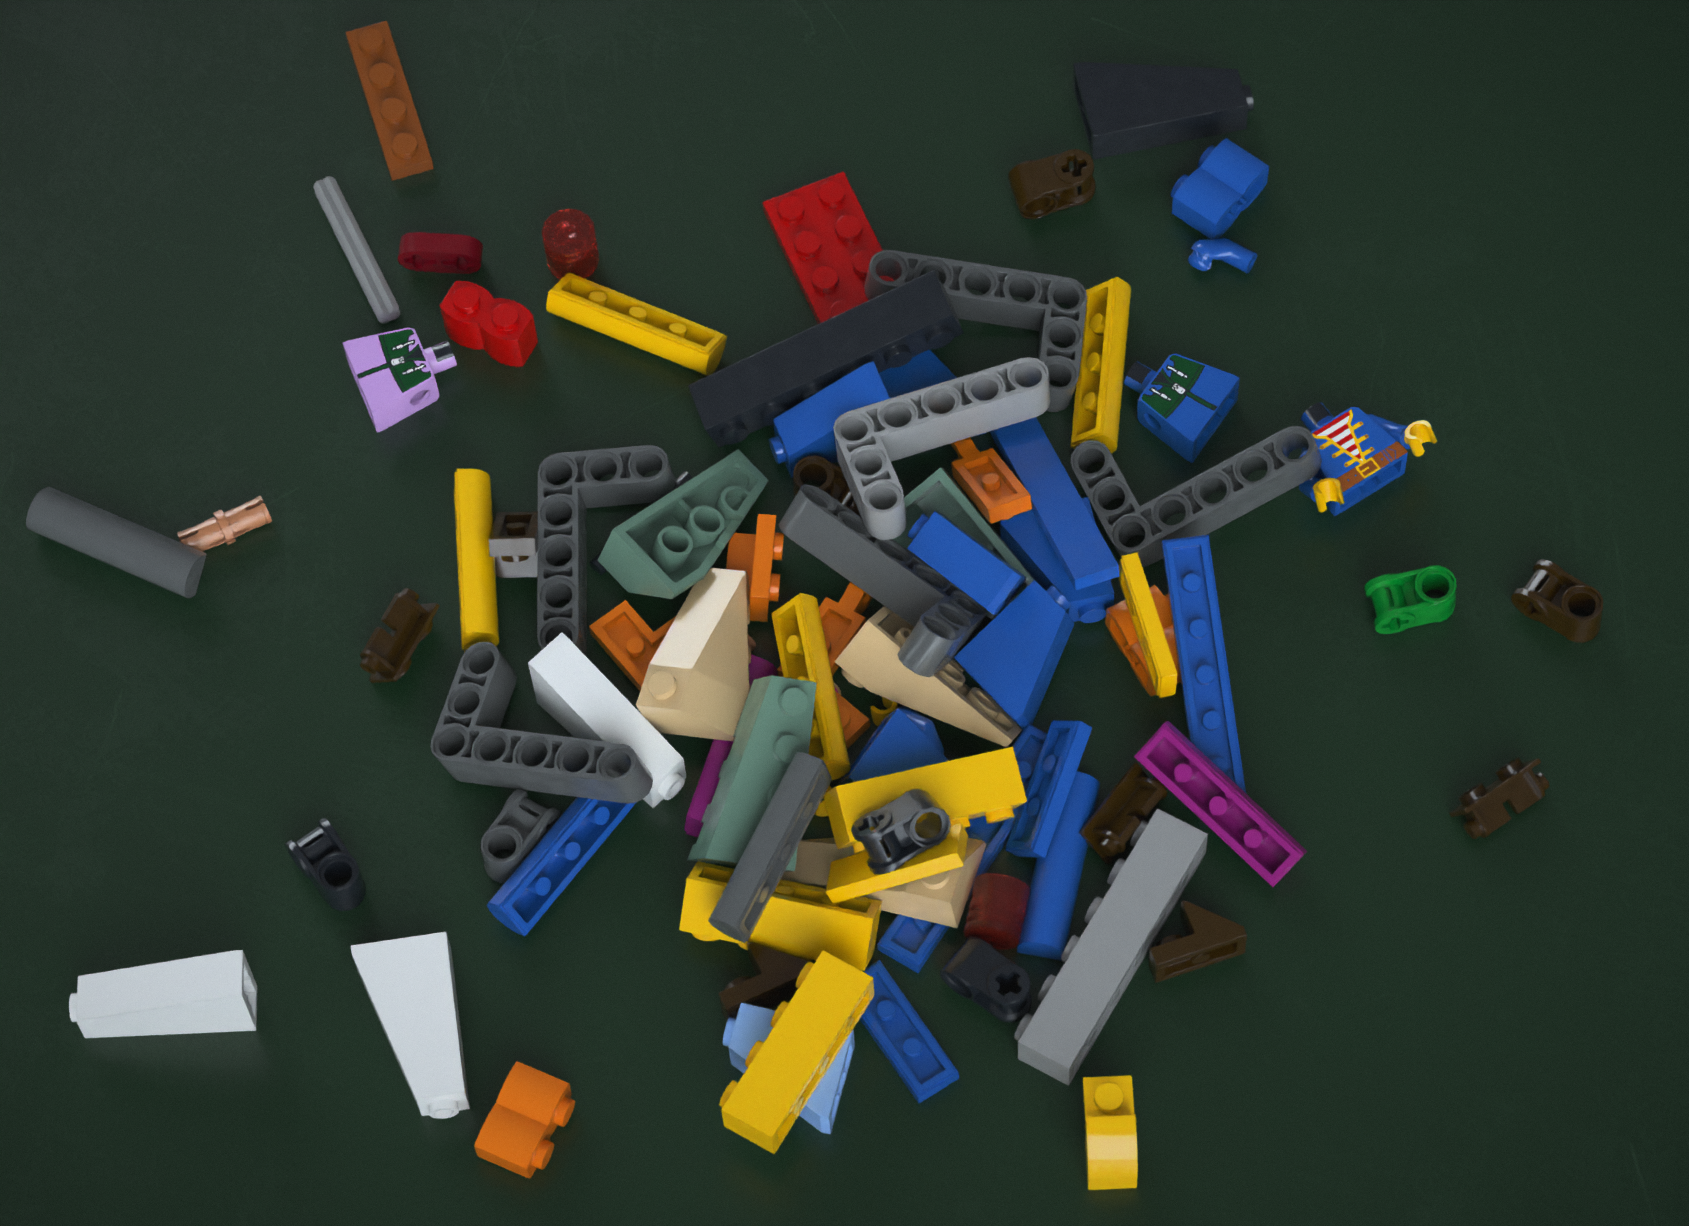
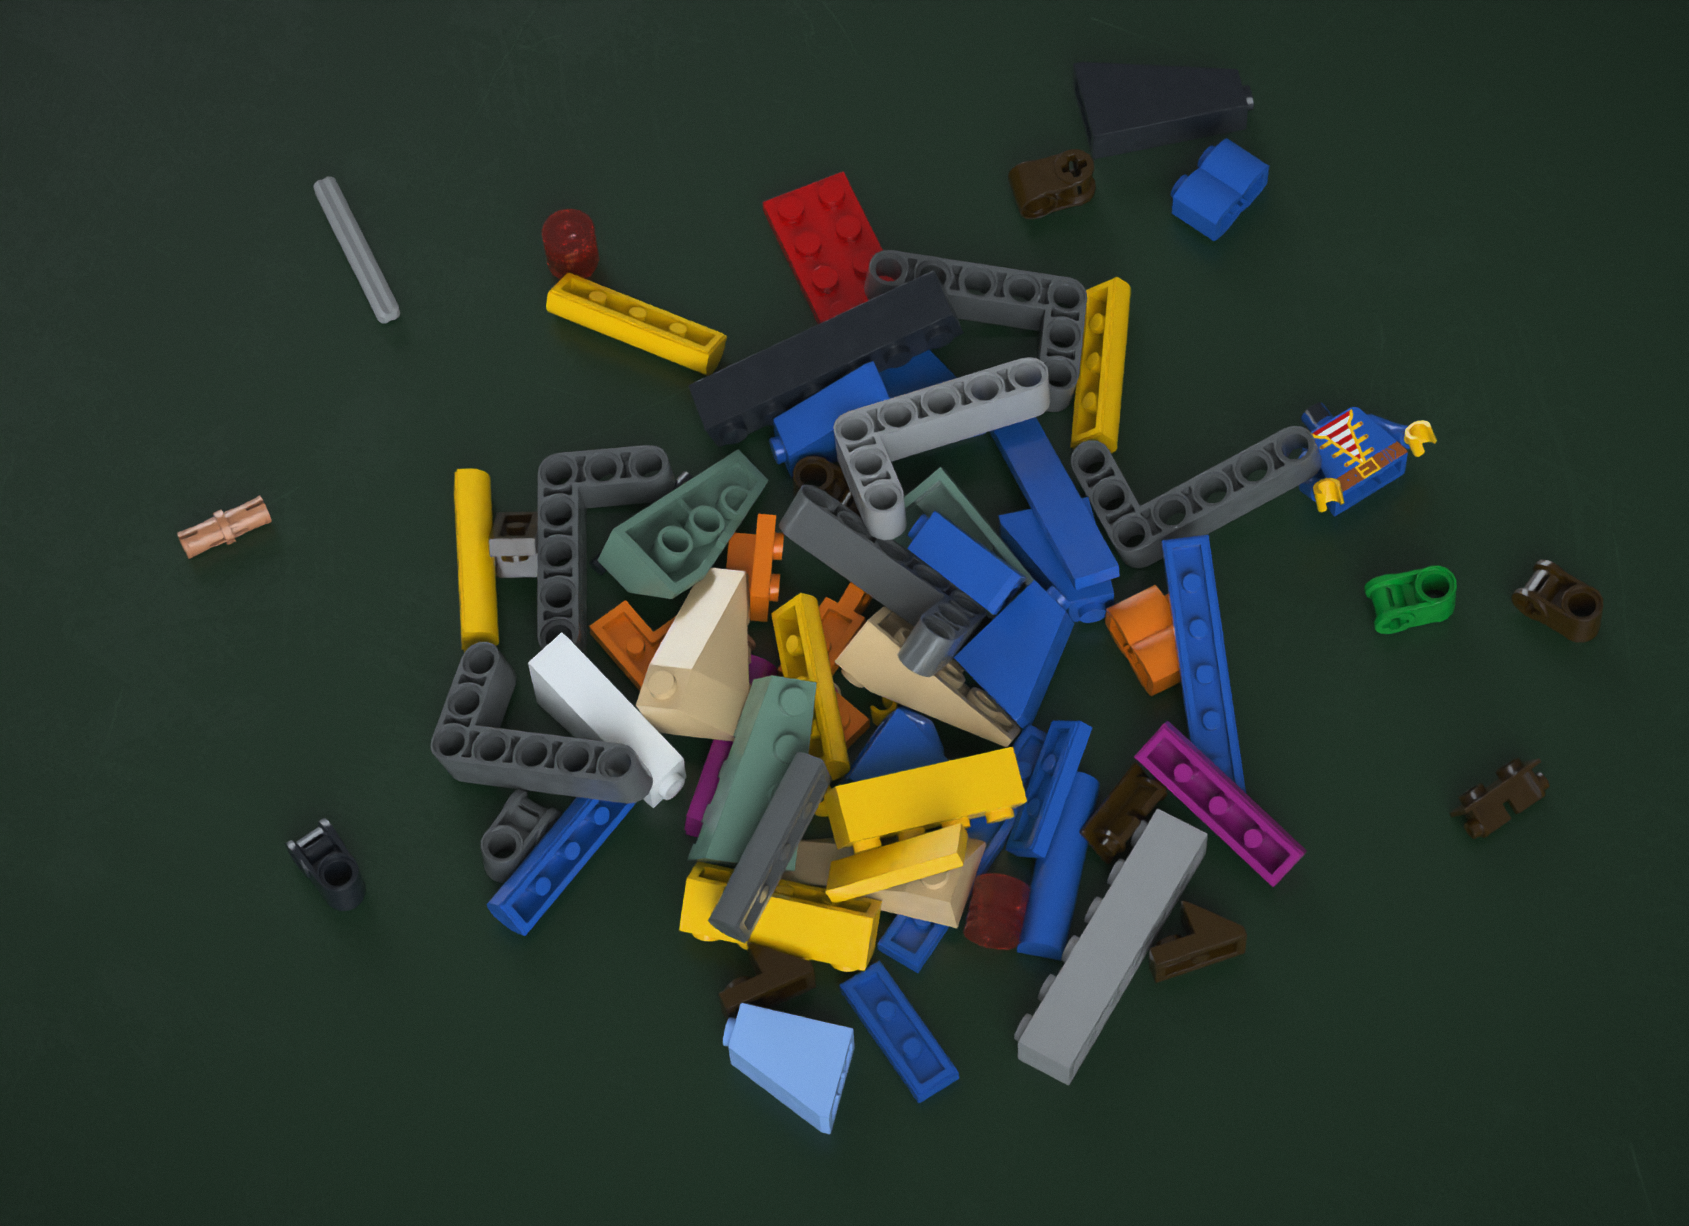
(116, 541): dark grey brick -> none
(168, 998): white slope -> none
(389, 100): dark orange plate -> none
(389, 654): dark brown hinge -> none
(396, 373): lavender torso -> none
(418, 1008): white slope -> none
(440, 253): dark red beam -> none
(489, 323): red brick -> none
(524, 1120): orange brick -> none
(797, 1051): yellow brick -> none
(898, 831): black piece -> none
(983, 974): black piece -> none
(989, 482): orange plate -> none
(1110, 1132): yellow brick -> none
(1147, 625): yellow tile -> none
(1183, 401): blue torso -> none
(1221, 249): blue arm -> none

